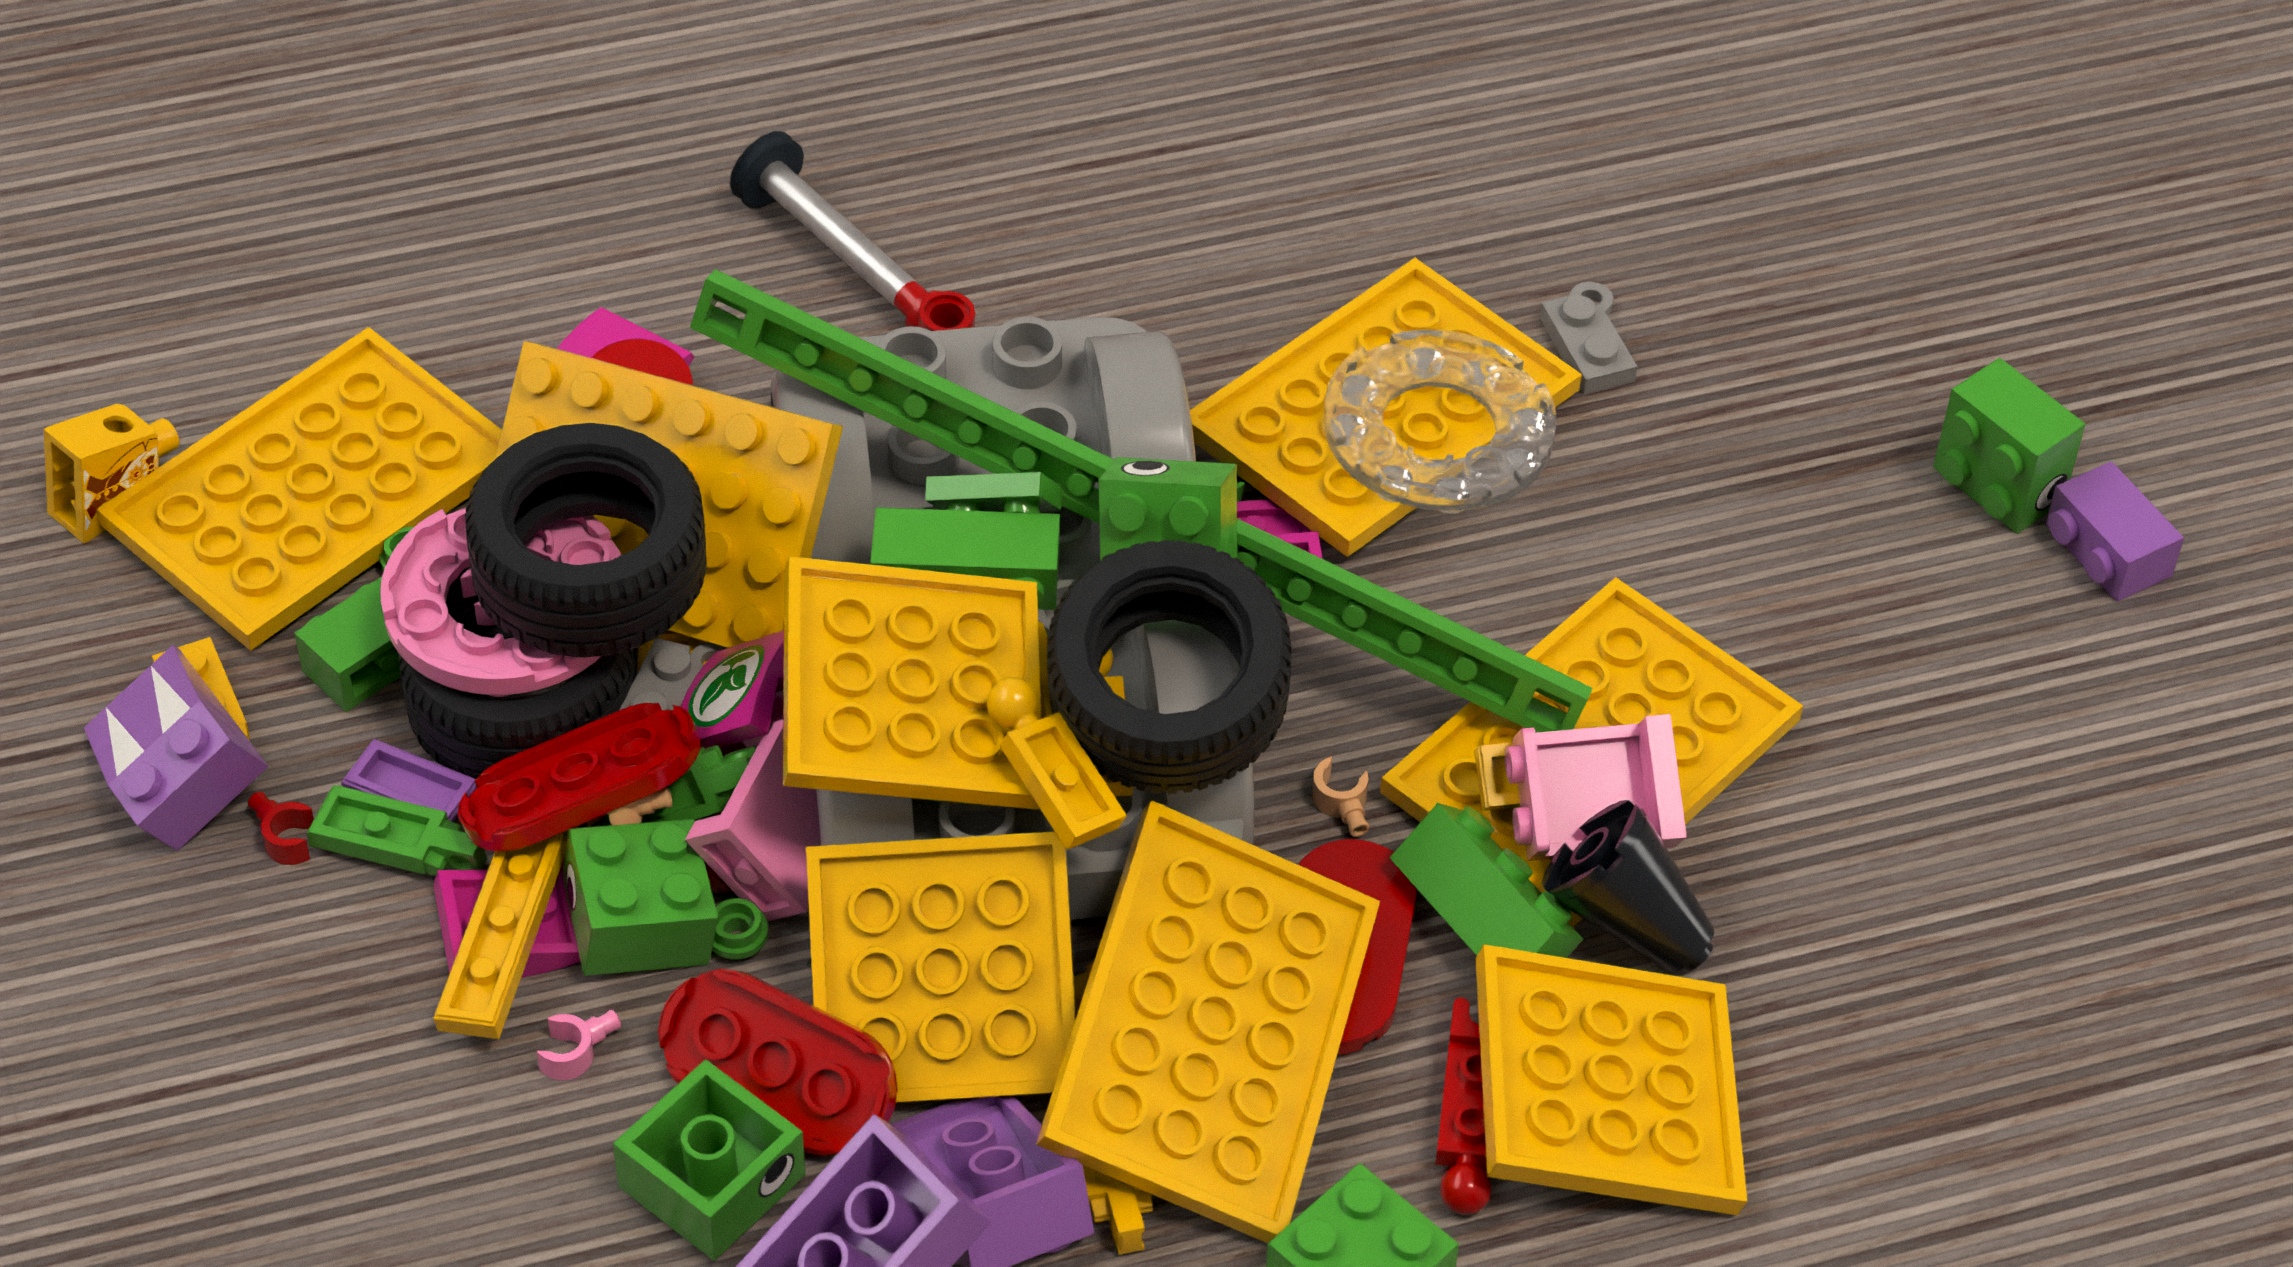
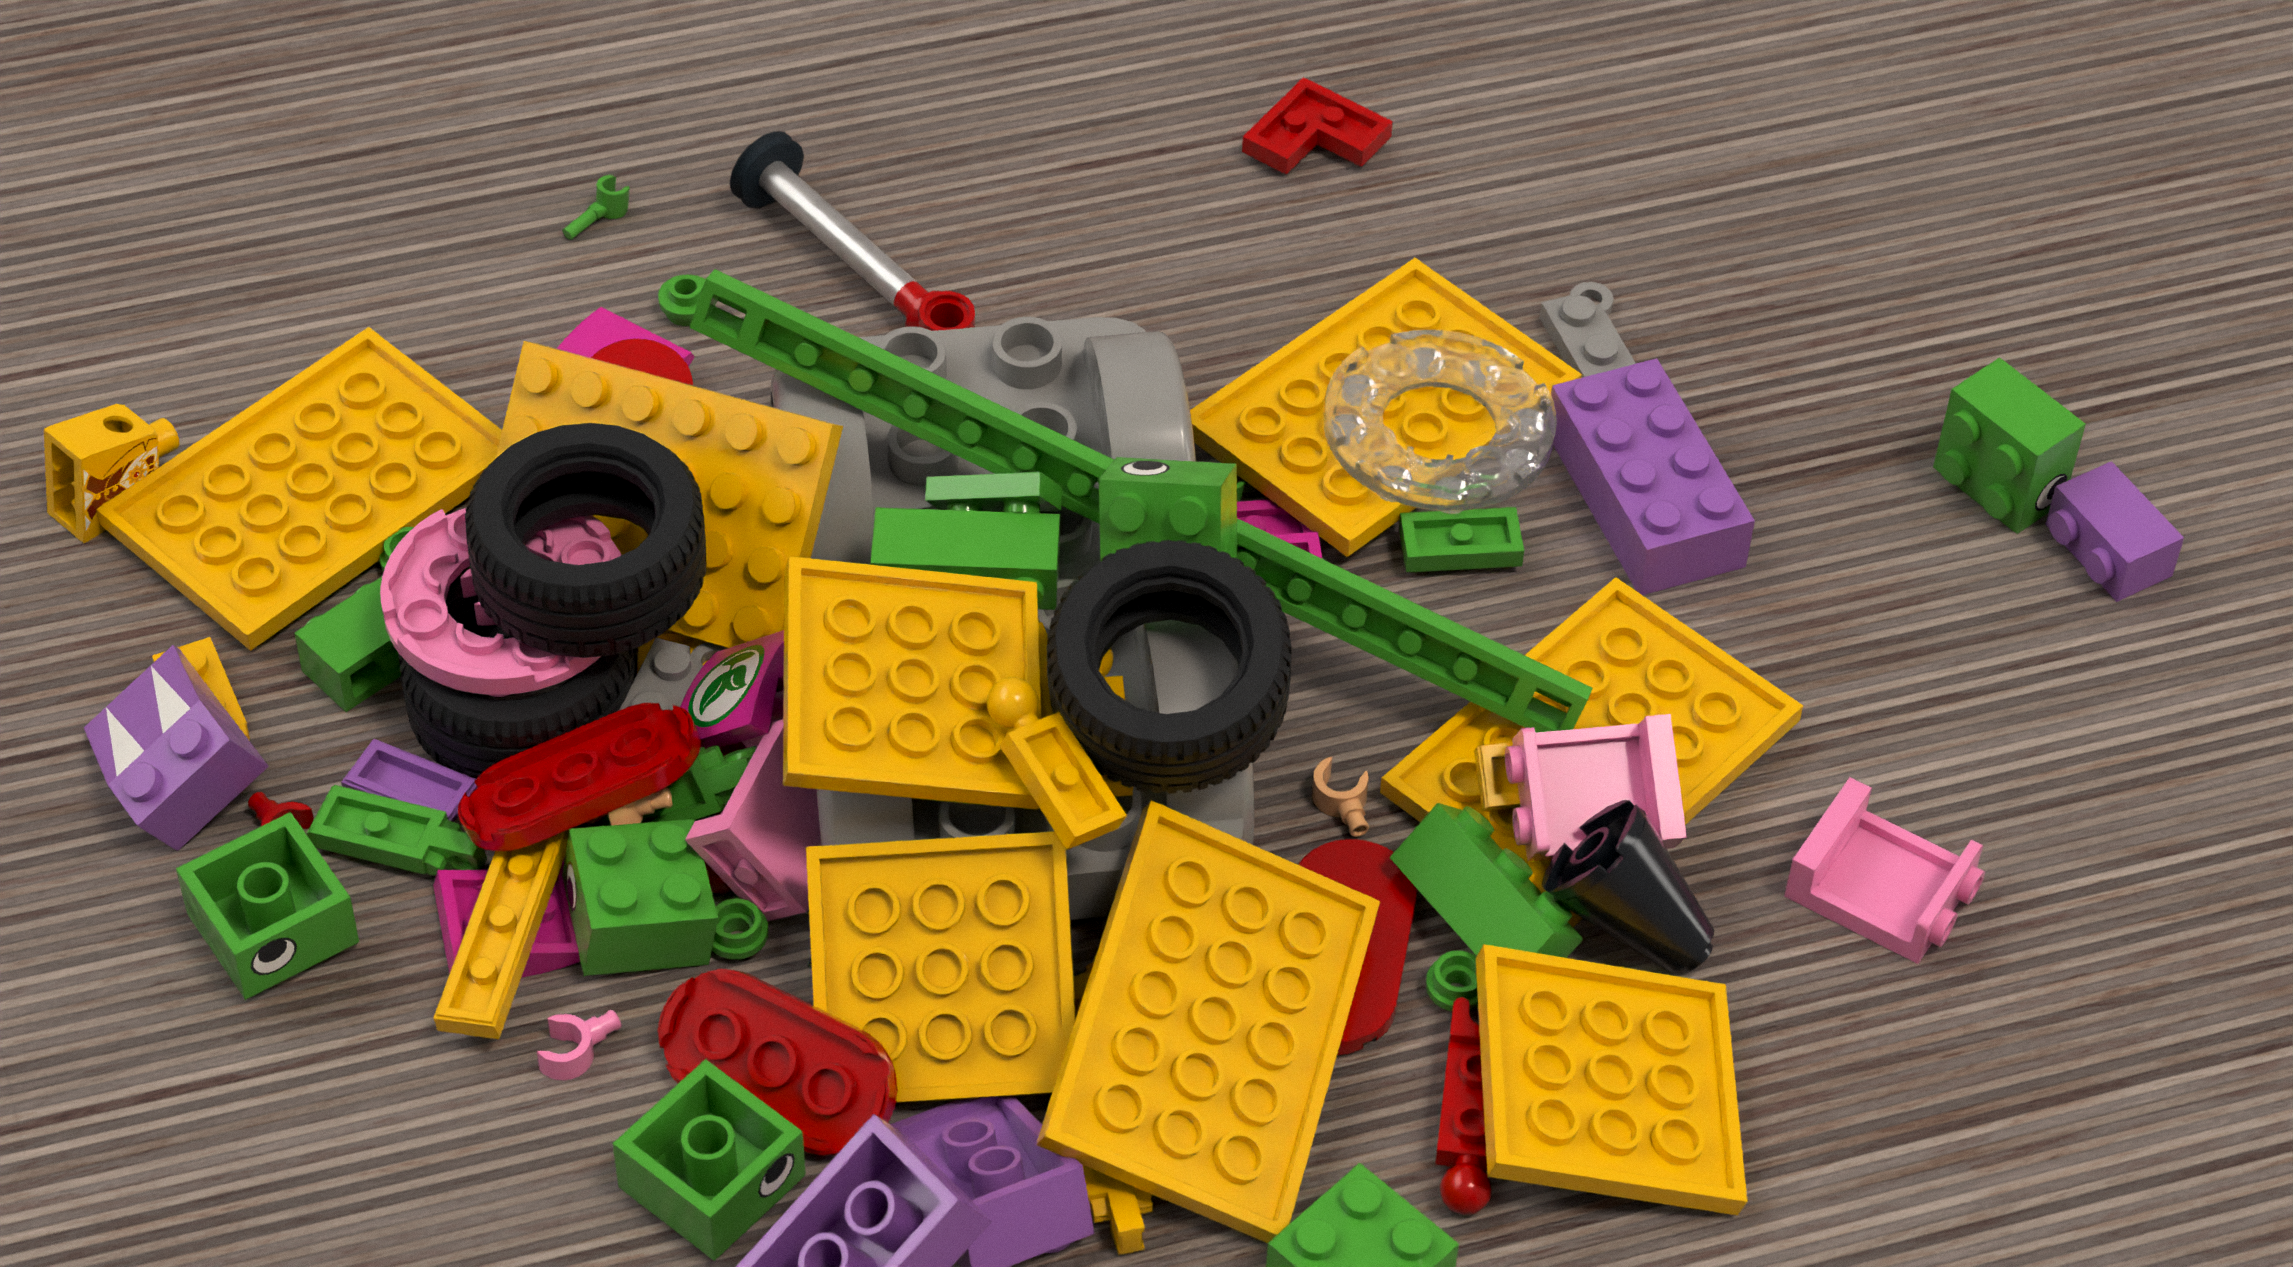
(268, 905): none -> bright green brick
(608, 204): none -> bright green hand
(680, 297): none -> bright green plate
(1314, 117): none -> red plate
(1449, 969): none -> bright green plate
(1461, 540): none -> bright green plate
(1650, 477): none -> medium lavender brick
(1881, 877): none -> bright pink panel

